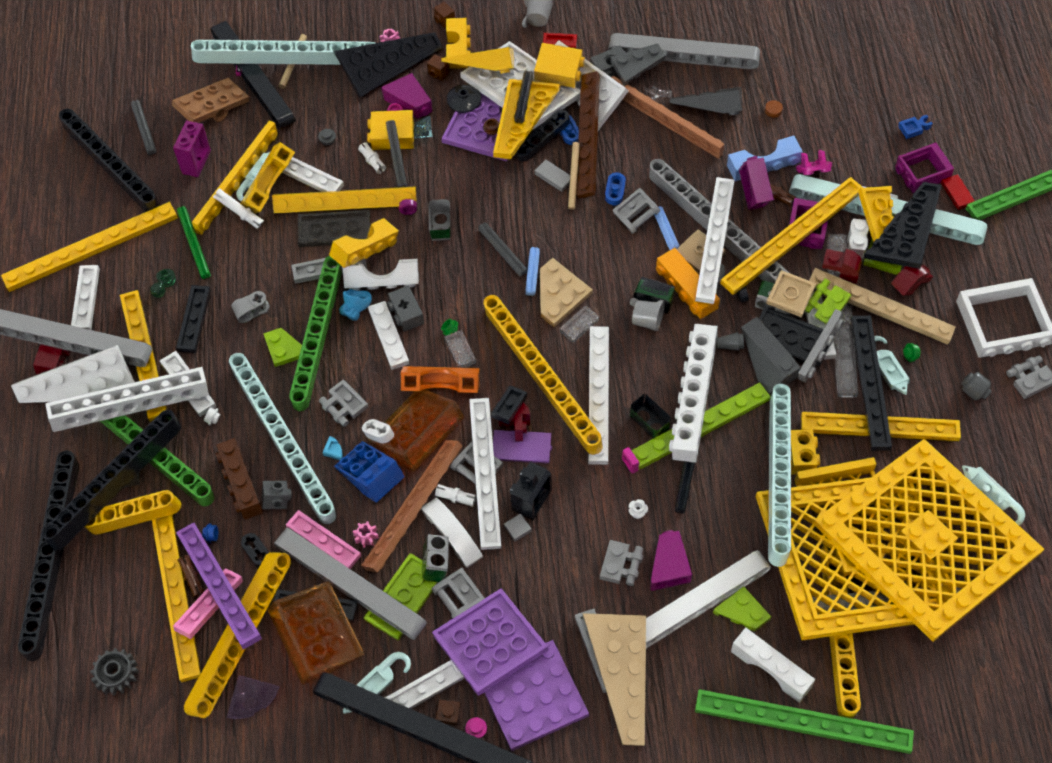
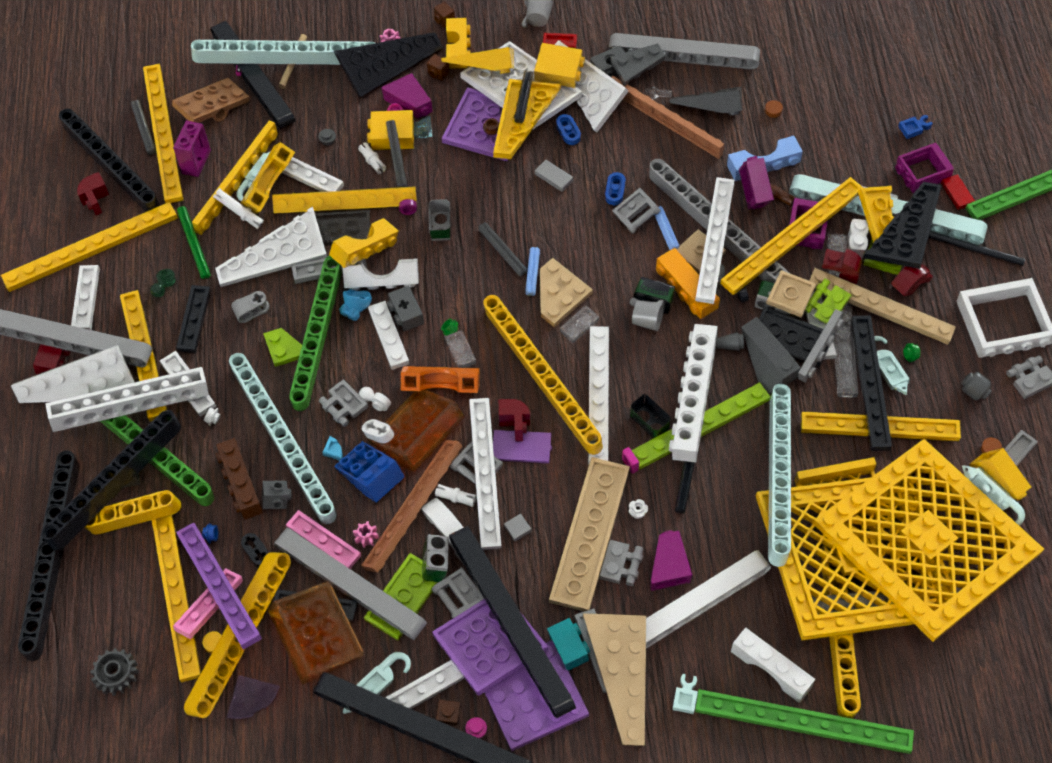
(91, 190): none -> dark red brick
(163, 134): none -> yellow plate
(191, 575): reddish brown pin -> none
(210, 641): none -> yellow tile
(286, 246): none -> white wing
(379, 401): none -> white plate
(463, 98): black dish -> none
(509, 404): black plate -> none
(512, 623): none -> black beam
(531, 490): black hinge -> none
(541, 134): black beam -> none
(568, 643): none -> teal brick
(573, 175): tan bar -> none
(588, 135): reddish brown plate -> none
(589, 535): none -> tan plate
(685, 697): none -> light aqua plate
(743, 610): lime wing -> none
(801, 451): yellow brick -> none
(808, 168): dark pink plate -> none
(976, 248): none -> black piece
(990, 444): none -> dark orange tile
(1003, 471): none -> yellow slope
(1020, 447): none -> light grey tile

